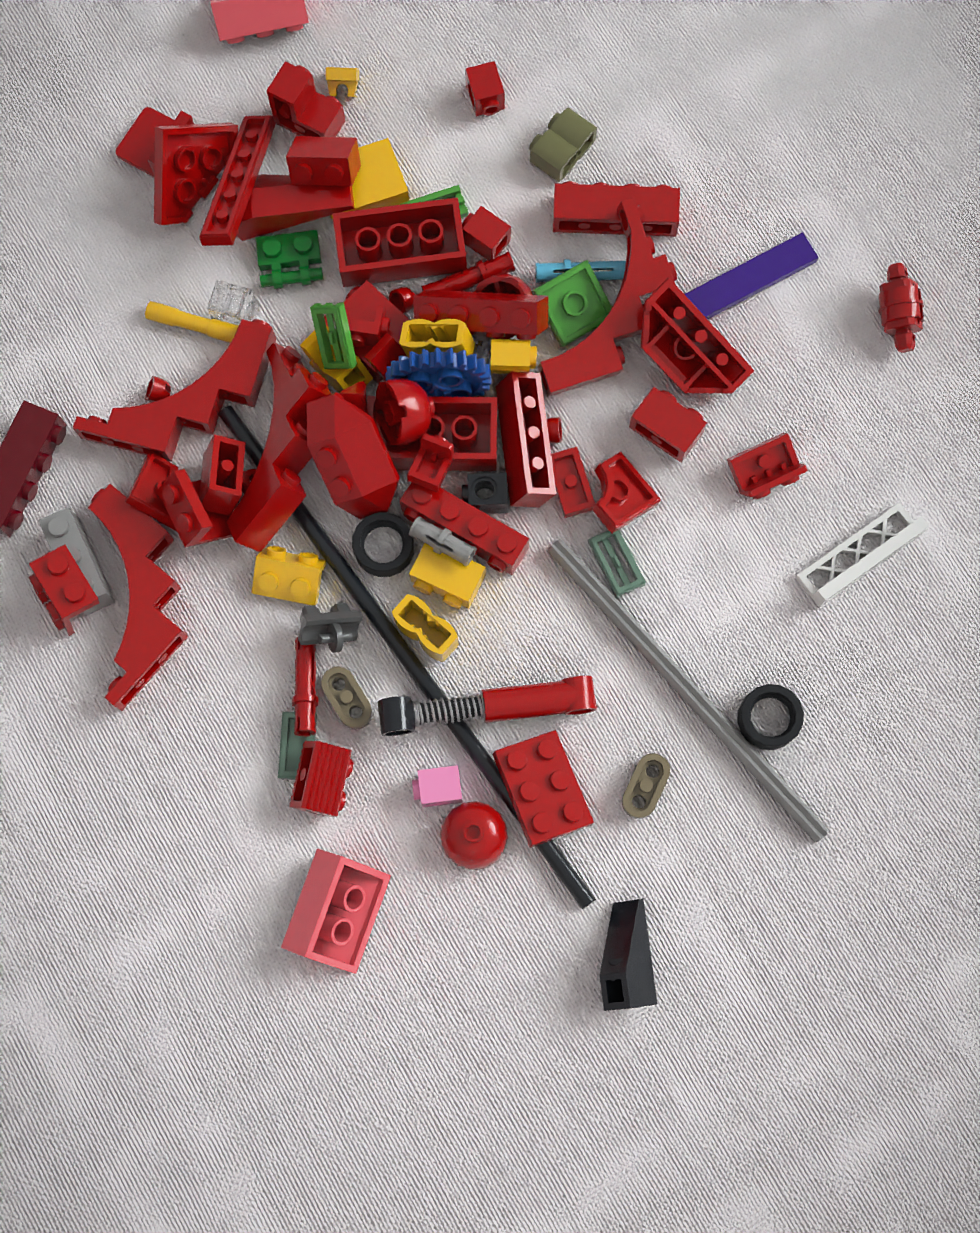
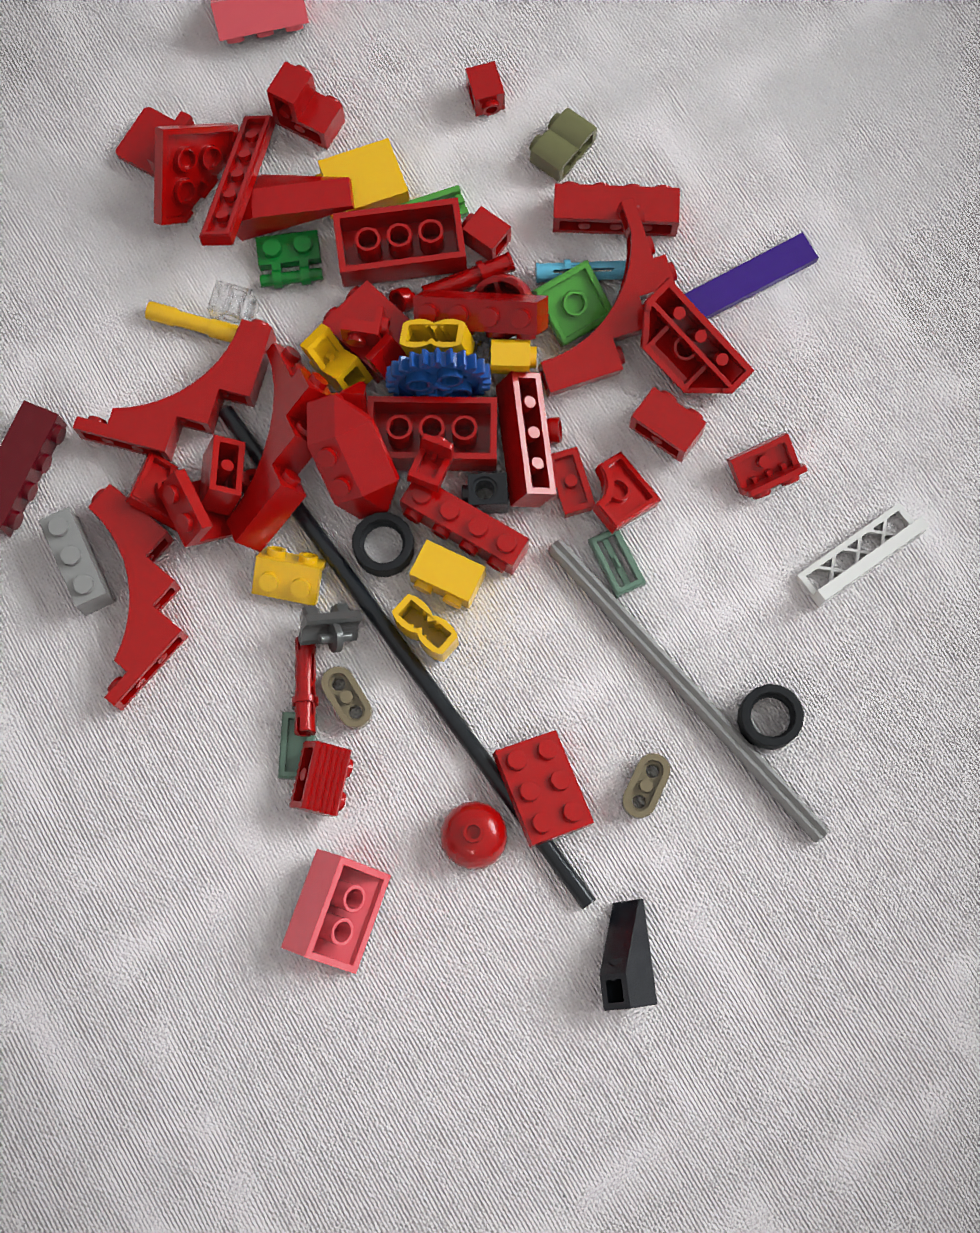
(62, 585): red bracket -> none
(157, 389): red hinge -> none
(323, 161): red brick -> none
(336, 76): yellow tile -> none
(338, 334): bright green tile -> none
(404, 409): red cylinder -> none
(438, 786): bright pink brick -> none
(442, 541): light grey pin -> none
(569, 697): piece -> none
(901, 307): red piece -> none

